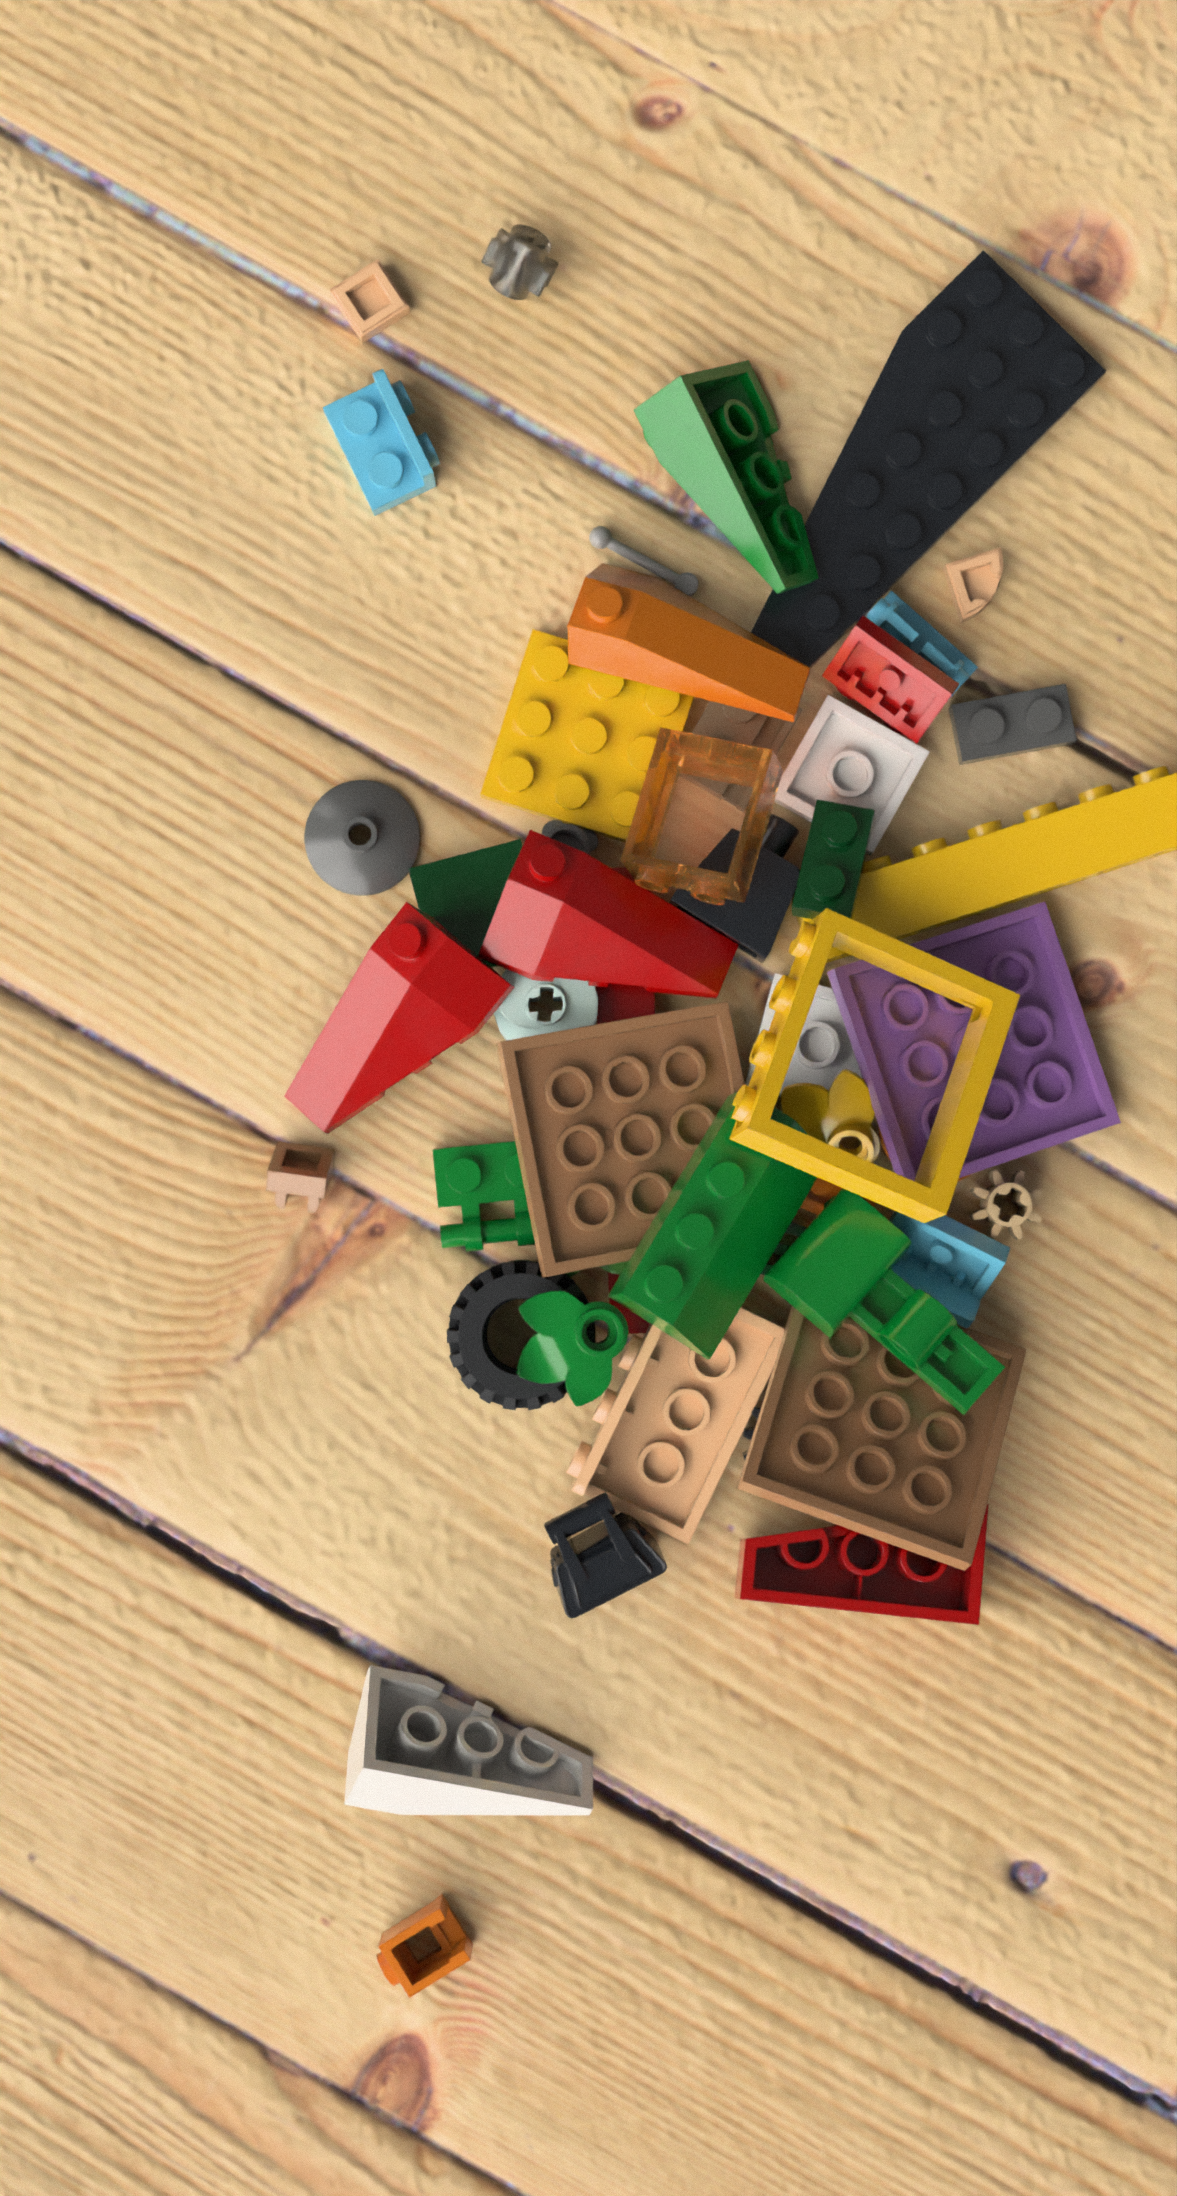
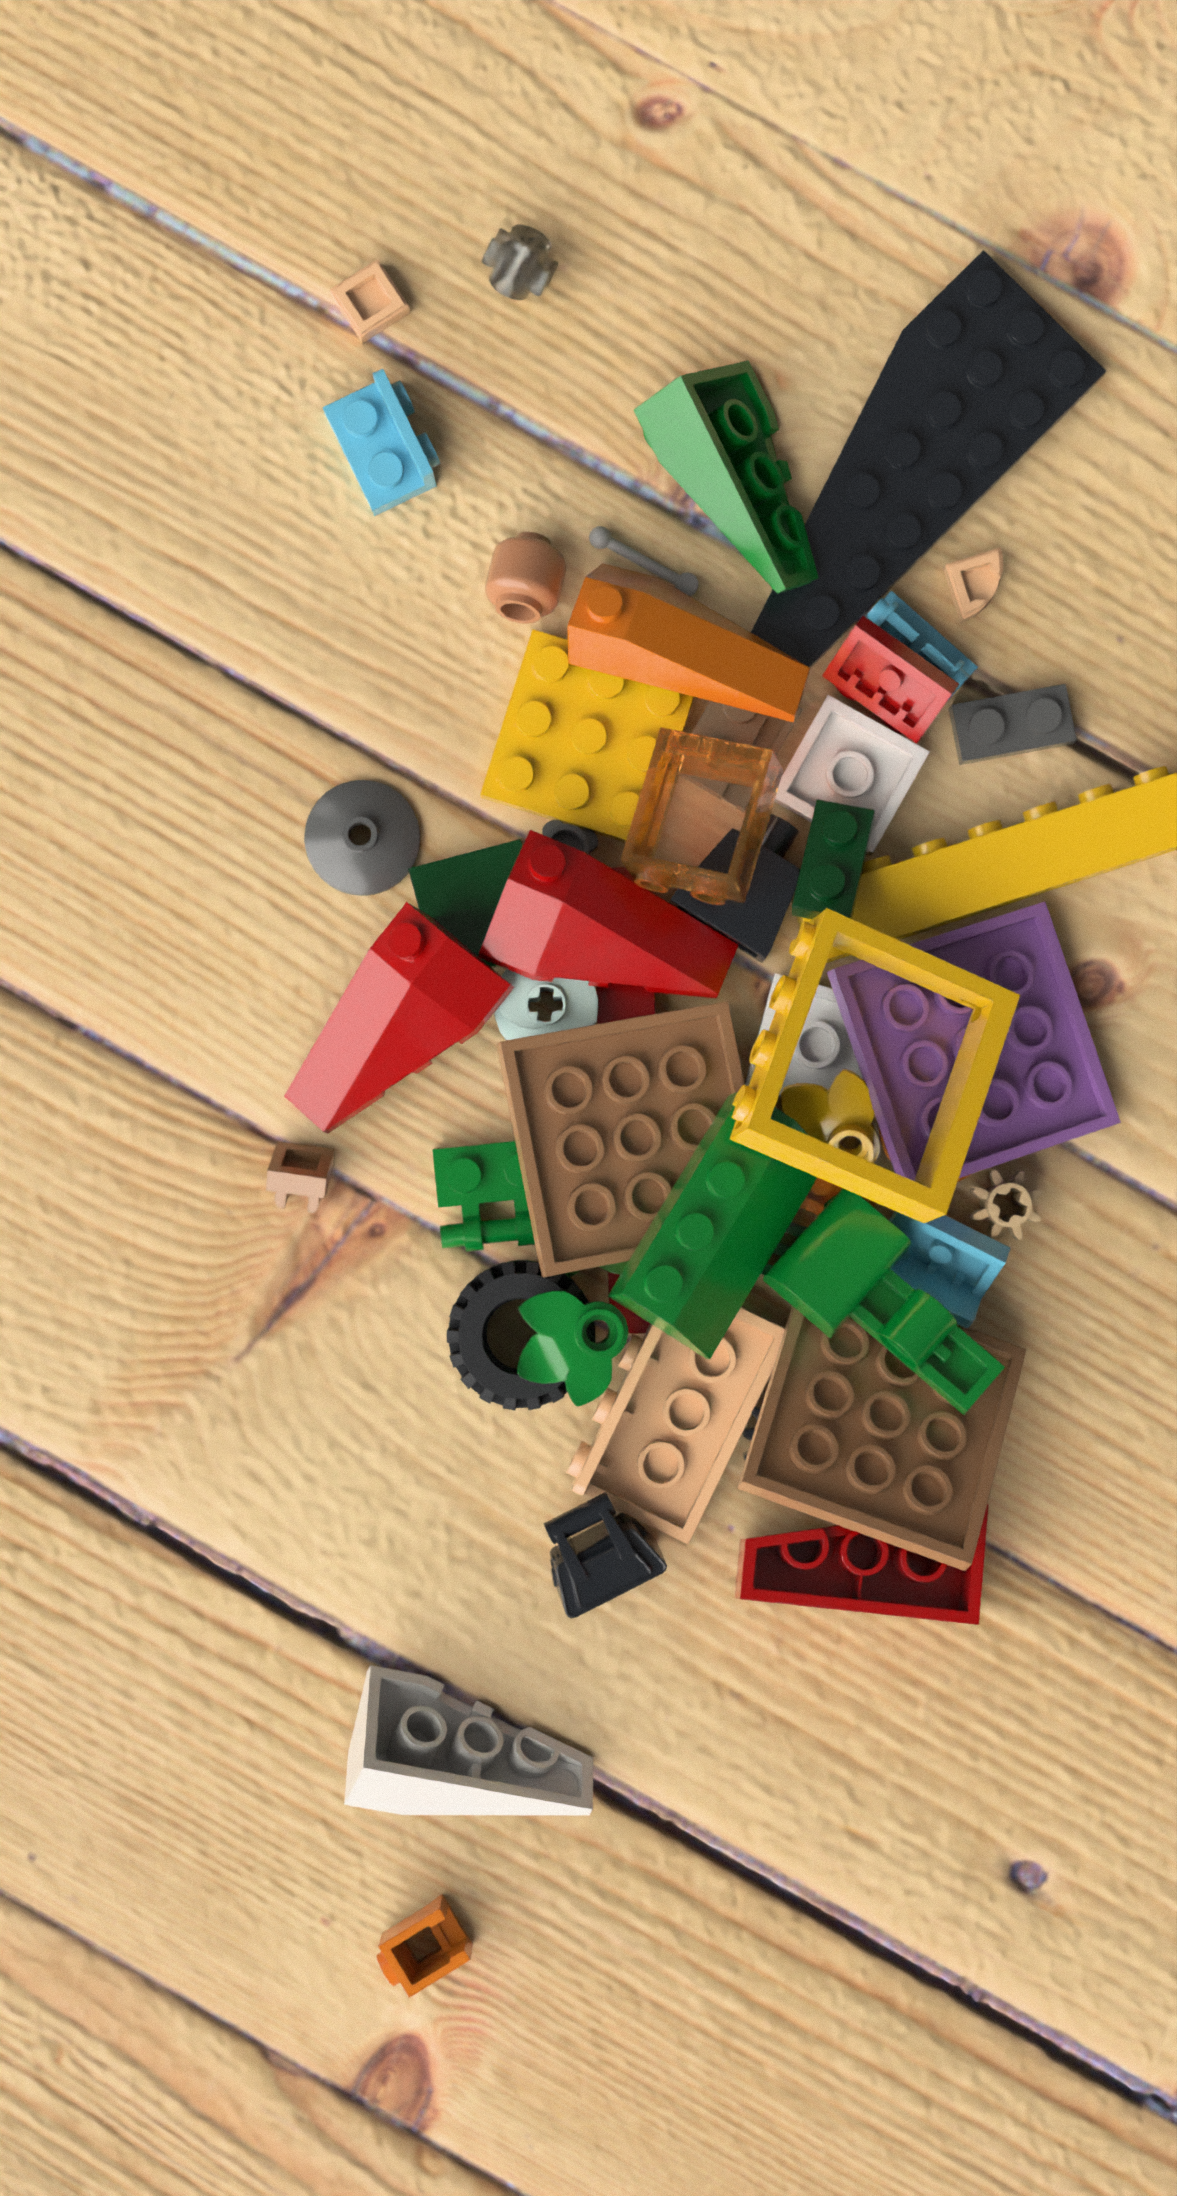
(525, 578): none -> nougat head

